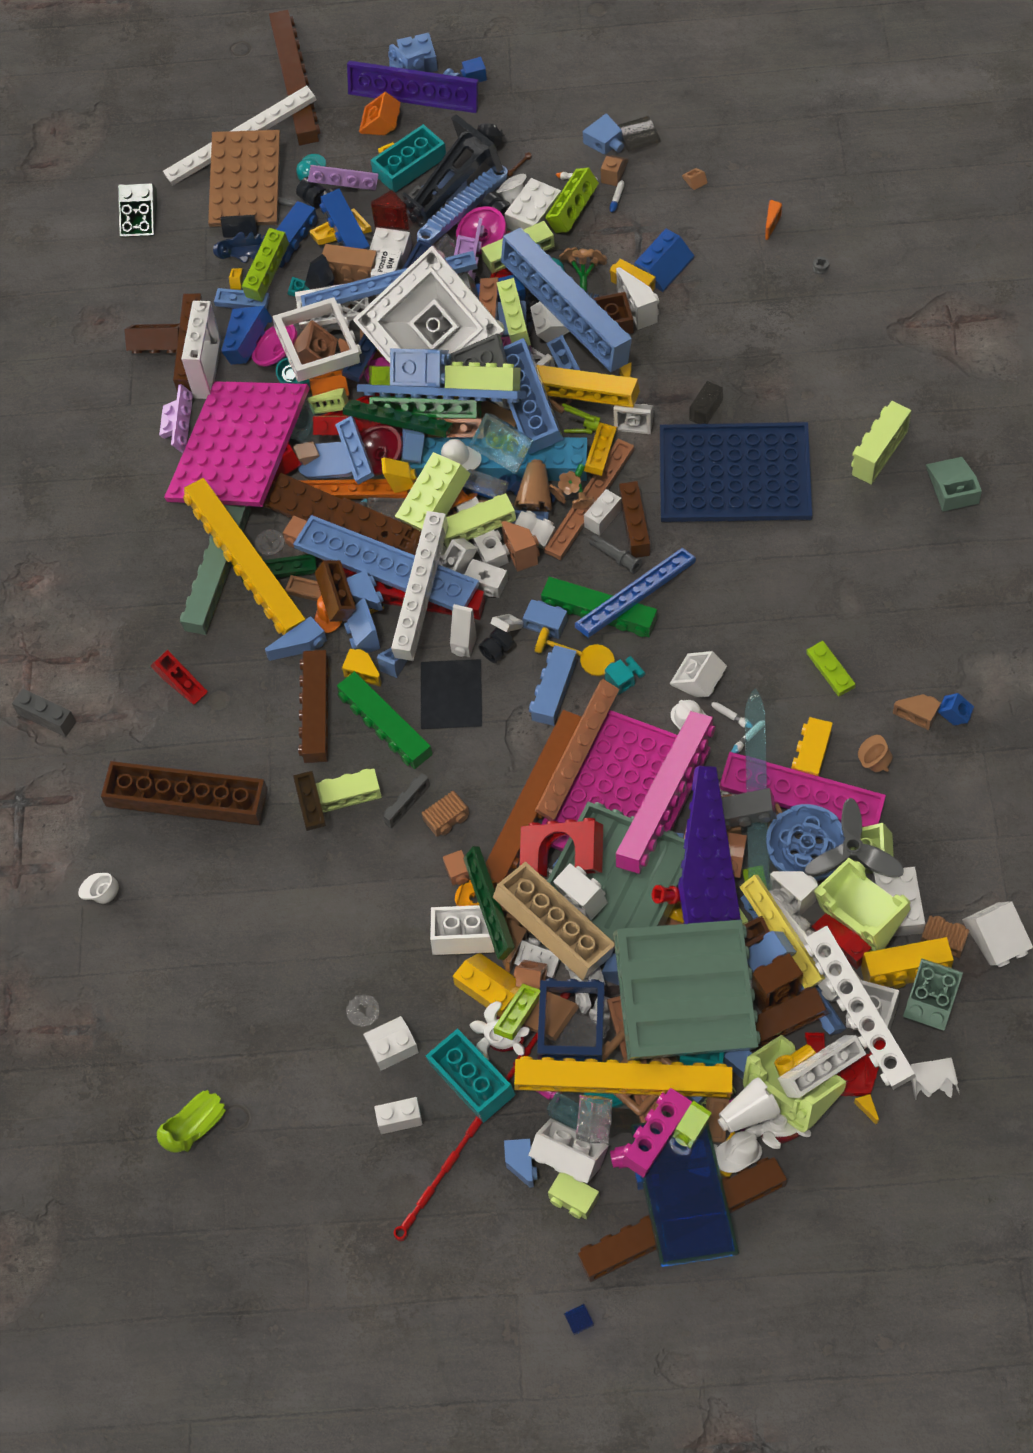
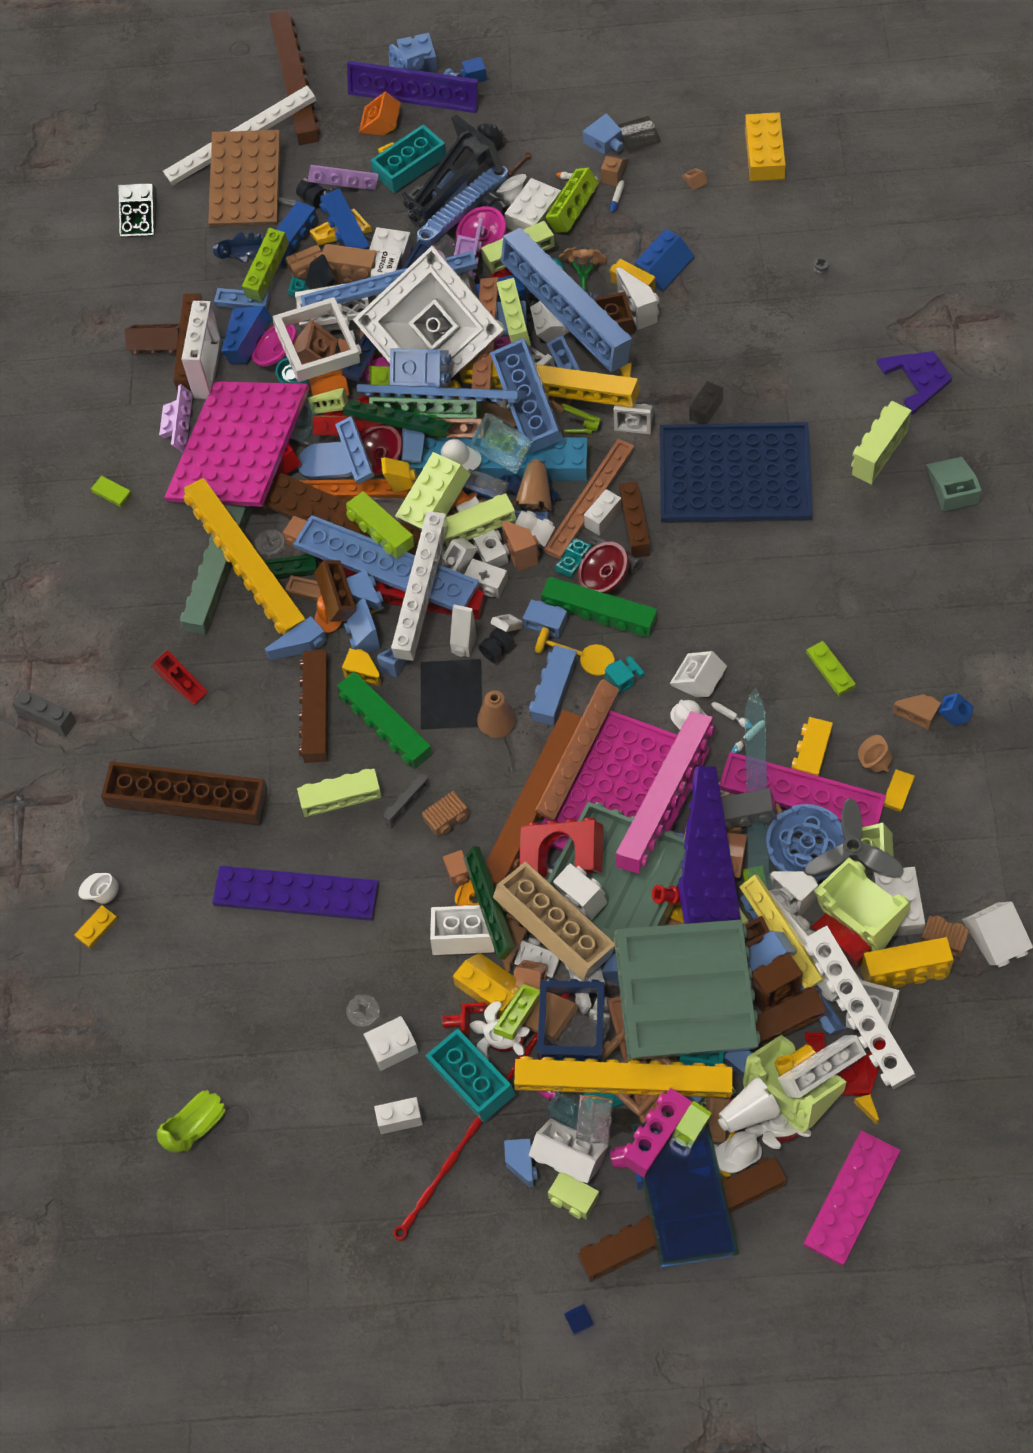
(96, 927): none -> yellow plate
(111, 491): none -> lime tile
(234, 224): black slope -> none
(235, 278): yellow piece -> none
(295, 893): none -> dark purple plate
(299, 263): none -> medium nougat brick
(304, 165): teal cap -> none
(306, 452): medium nougat slope -> none
(309, 800): dark brown plate -> none
(379, 525): none -> lime brick
(390, 212): clear red slope -> none
(463, 1020): none -> red bracket
(482, 377): yellowish green brick -> none
(484, 351): dark grey tile -> none
(496, 716): none -> medium nougat cone
(570, 483): medium nougat plant -> none
(573, 555): none -> teal slope
(600, 449): yellow plate -> none
(603, 567): none -> dark red dish
(634, 592): blue tile -> none
(765, 146): none -> yellow brick
(773, 217): orange slope -> none
(851, 1198): none -> dark pink plate
(898, 790): none -> yellow tile
(923, 371): none -> dark purple wing
(933, 994): sand green slope -> none
(934, 1076): white piece -> none

